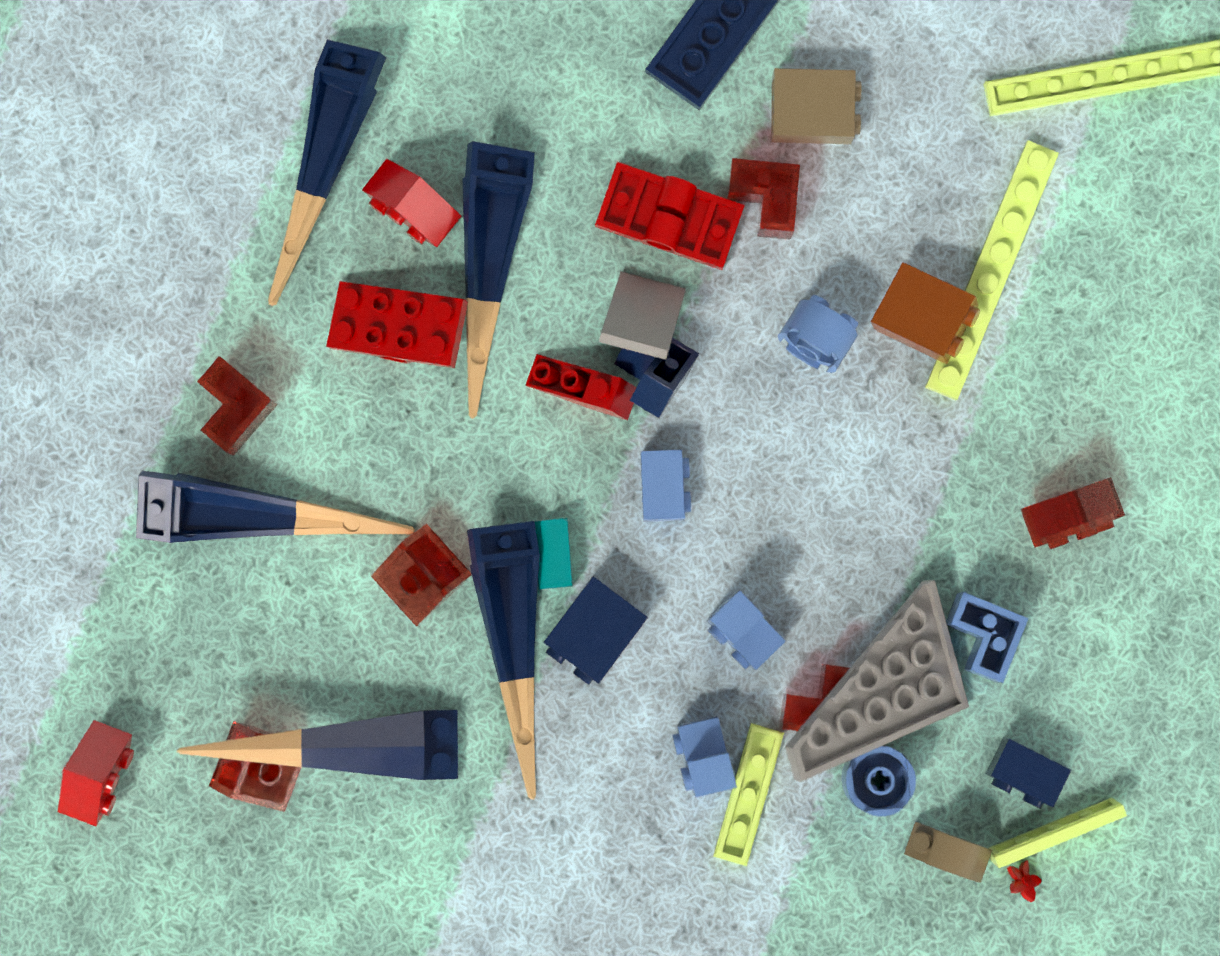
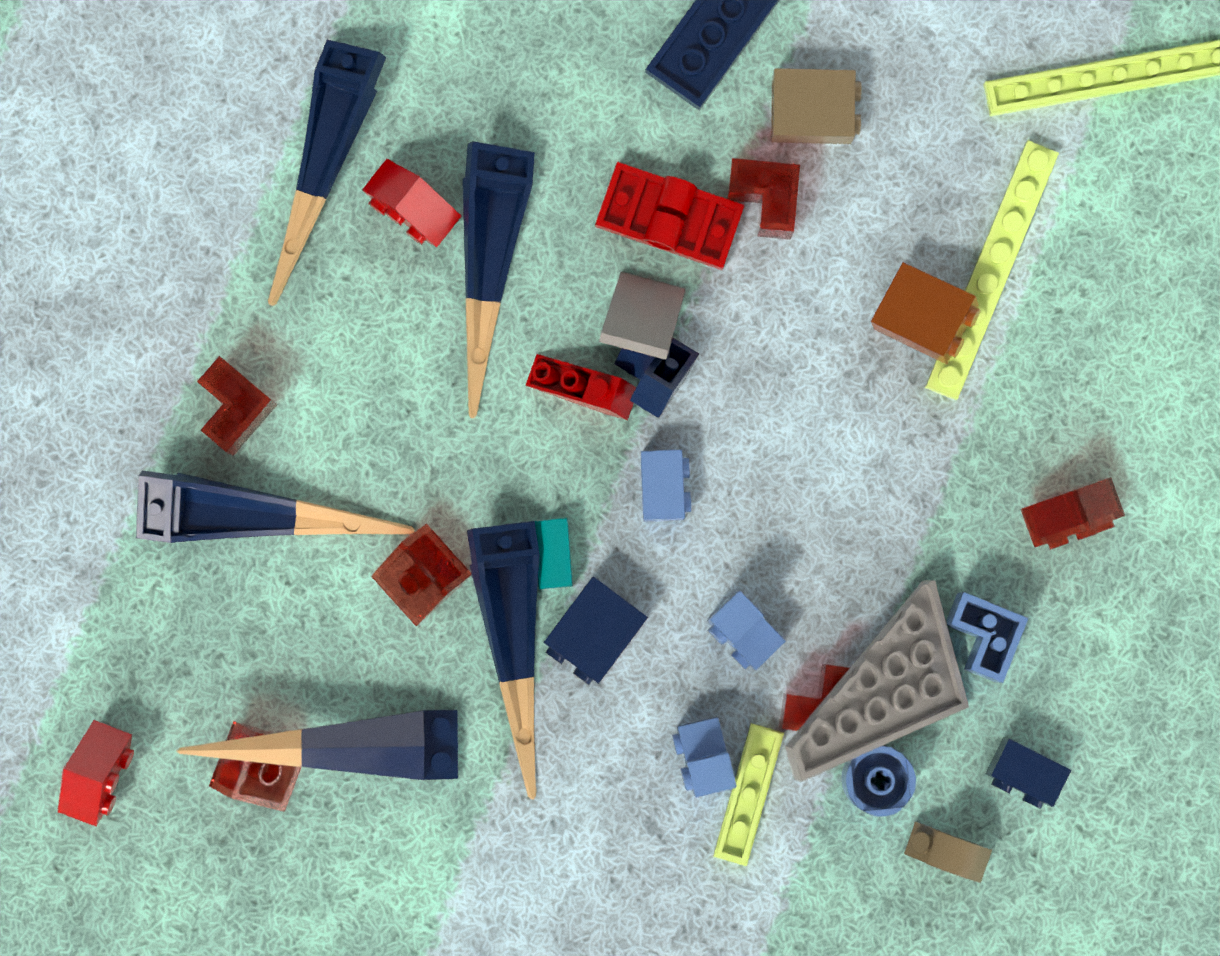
(397, 324): red plate -> none
(819, 333): medium blue brick -> none
(1023, 882): red plant -> none
(1056, 832): yellowish green tile -> none

